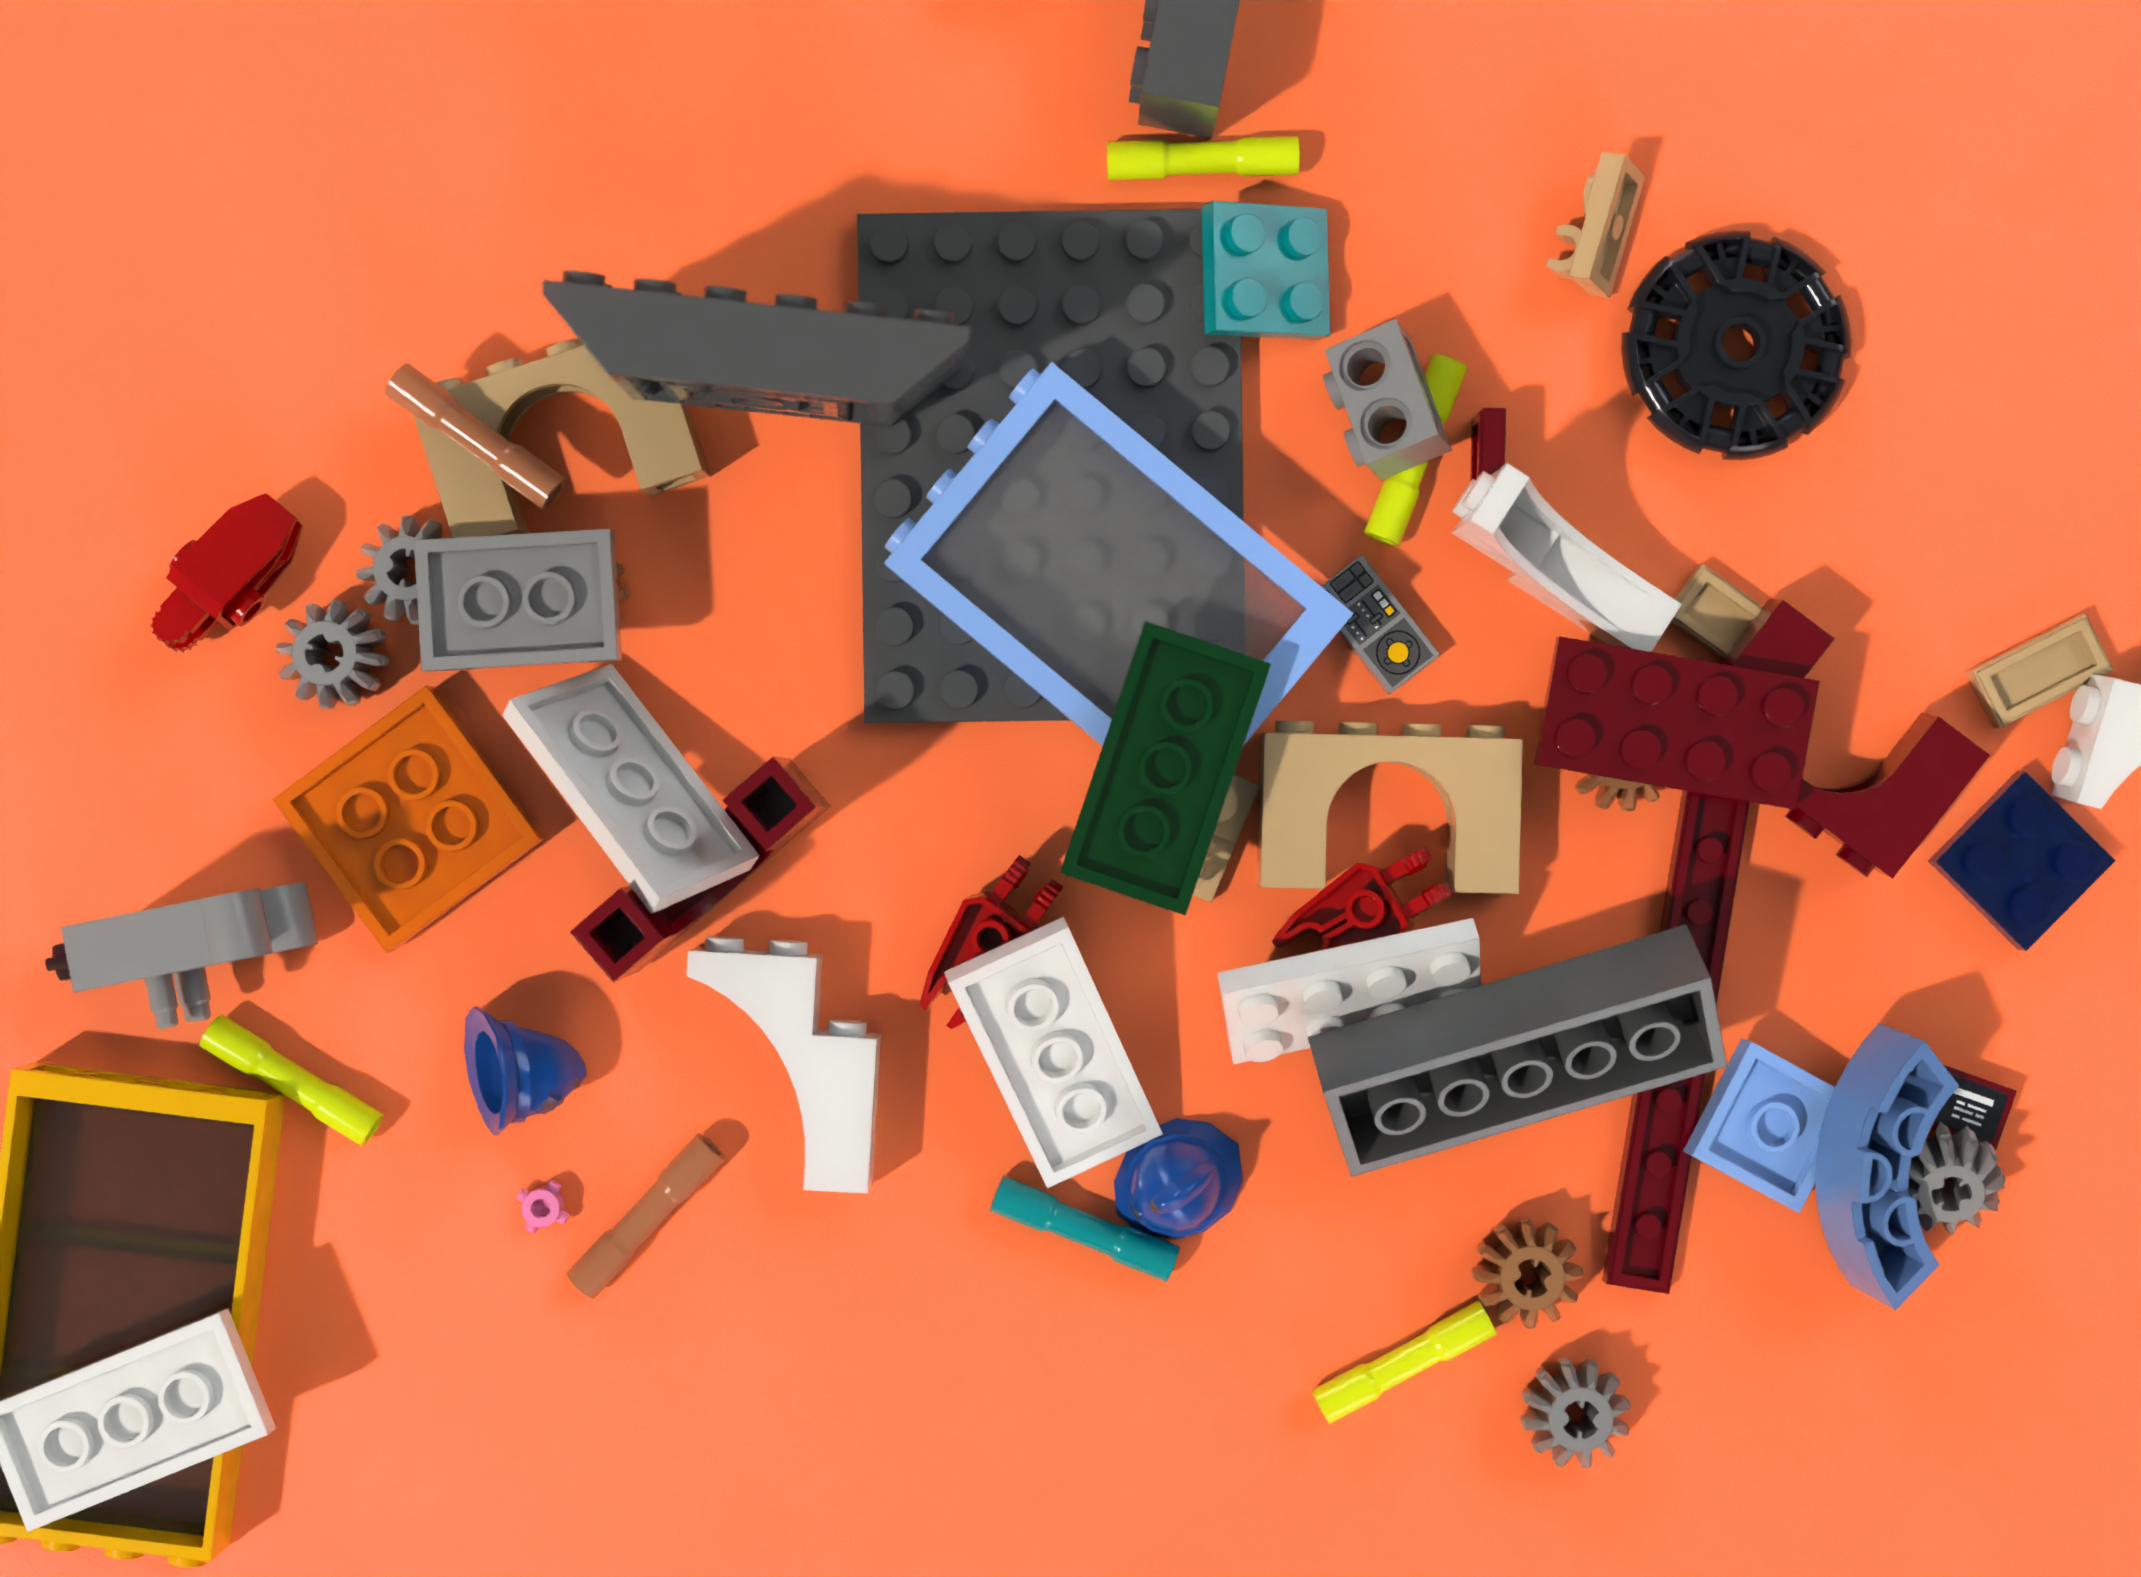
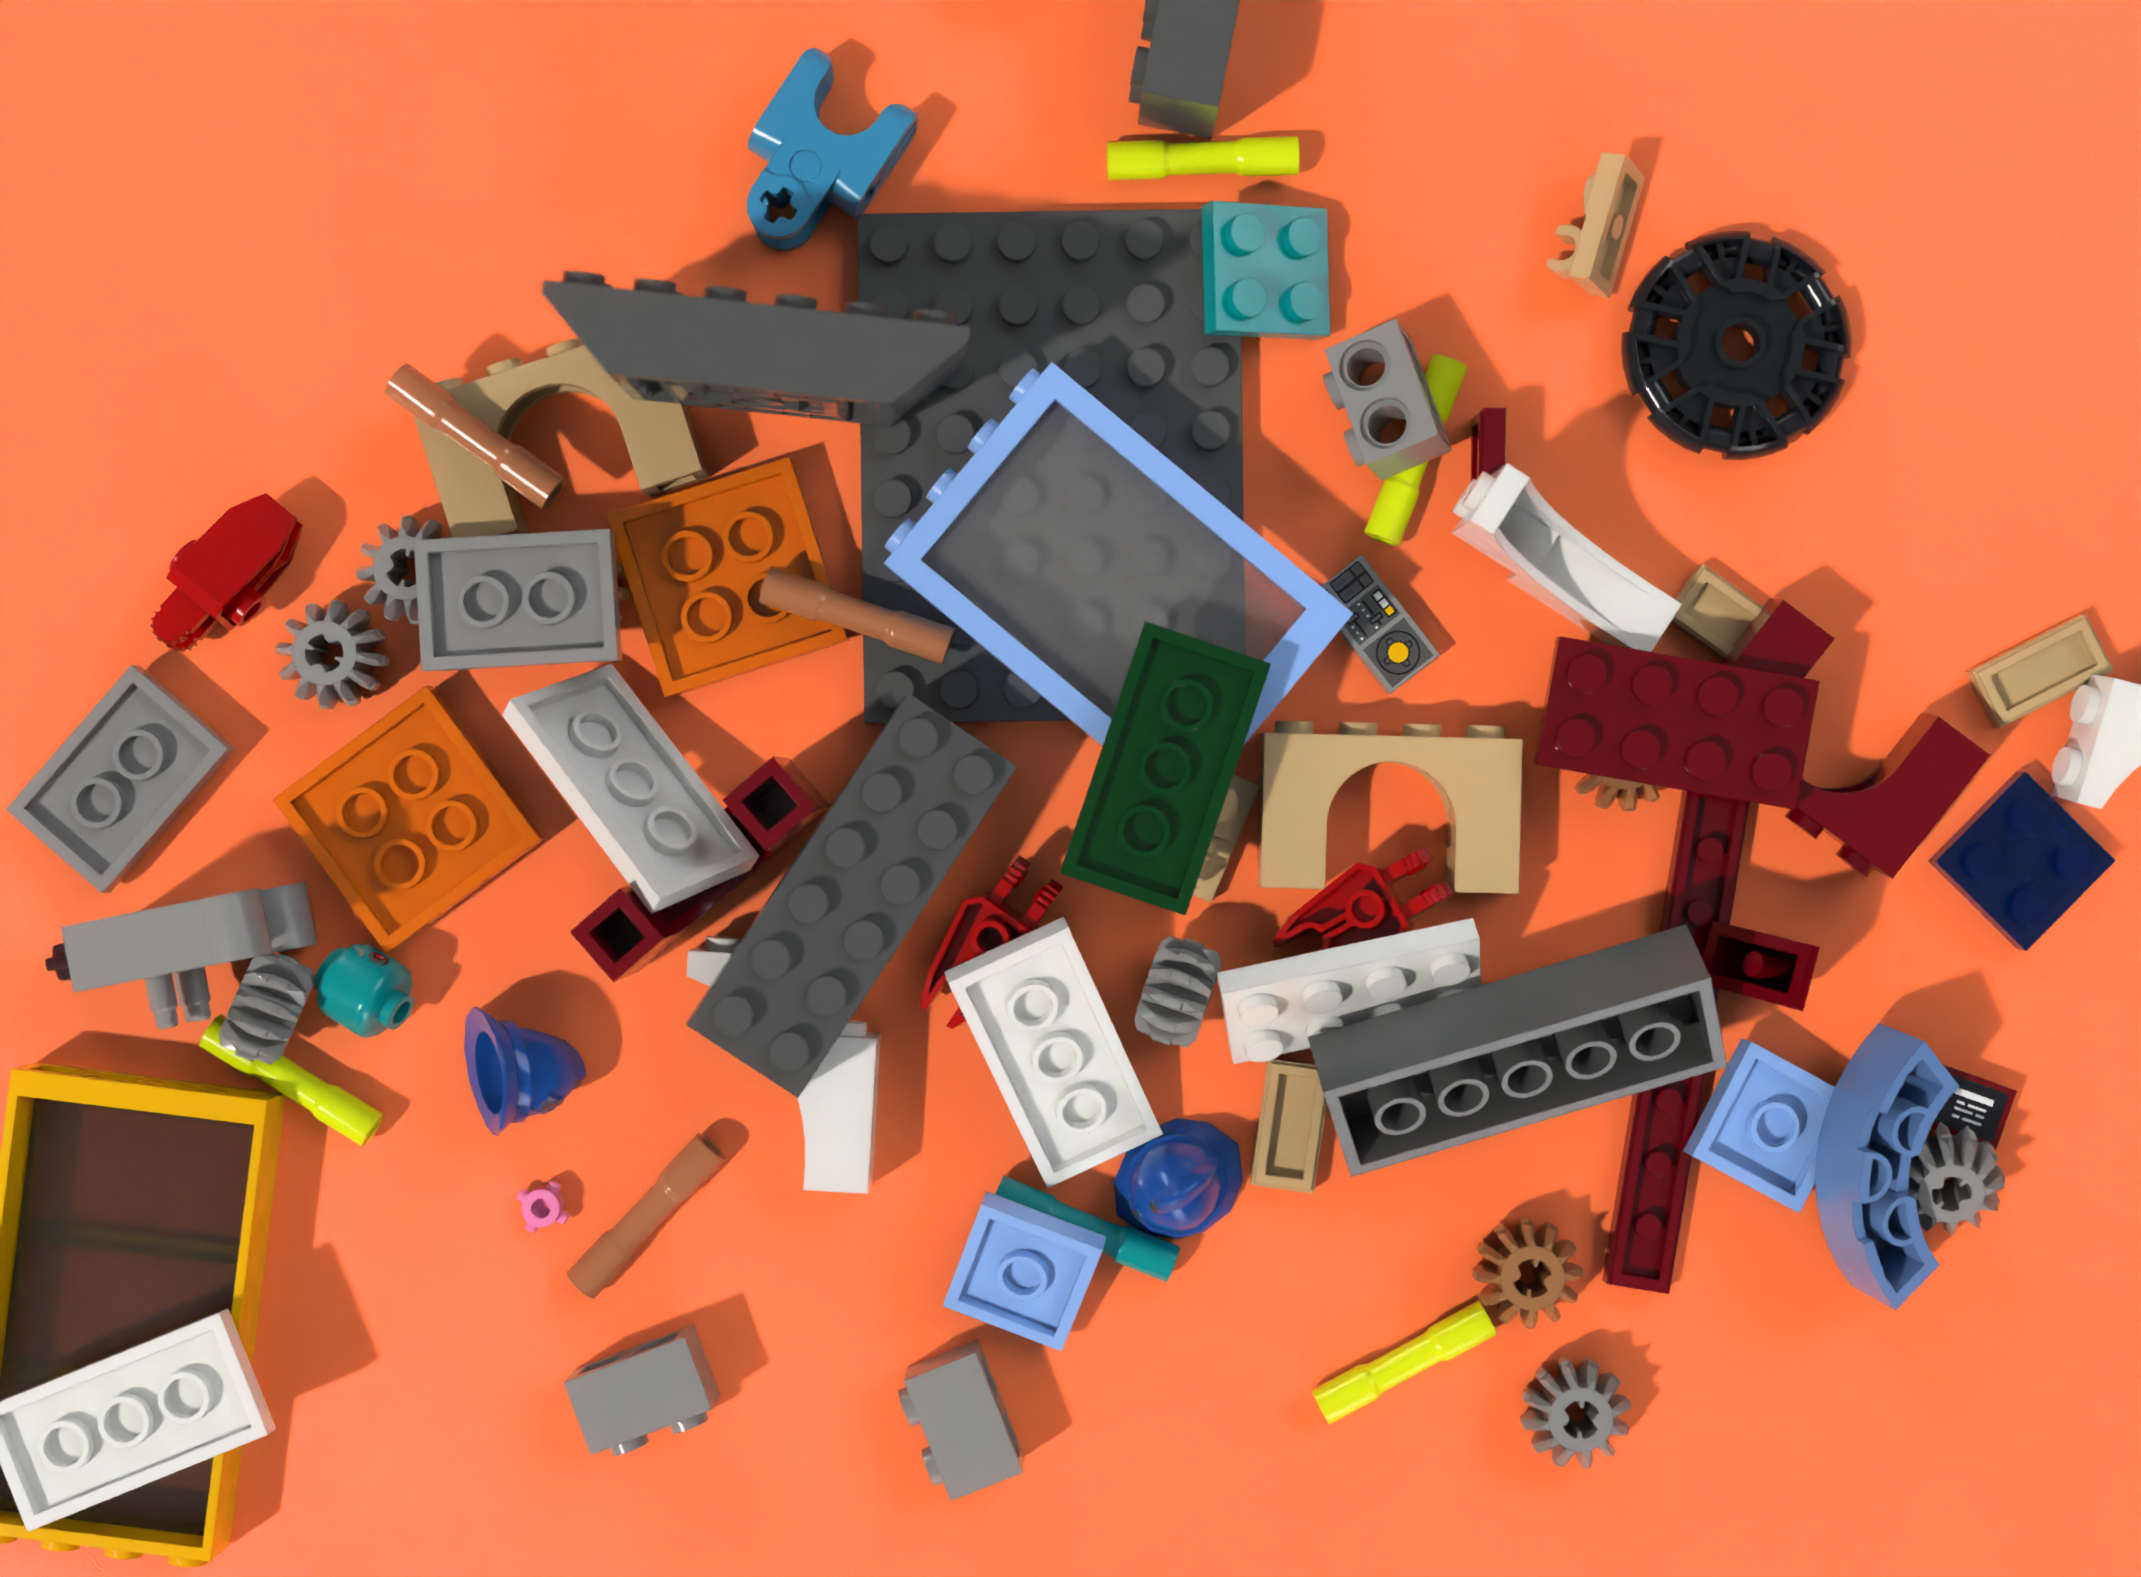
(120, 779): none -> light grey plate
(266, 1007): none -> light grey gear
(364, 990): none -> teal head
(643, 1392): none -> light grey brick
(700, 573): none -> orange plate
(814, 164): none -> dark azure piece
(818, 602): none -> nougat piece
(851, 895): none -> dark grey brick
(962, 1421): none -> light grey brick
(1024, 1271): none -> light blue plate
(1177, 991): none -> light grey gear
(1289, 1127): none -> tan tile
(1760, 965): none -> dark red slope

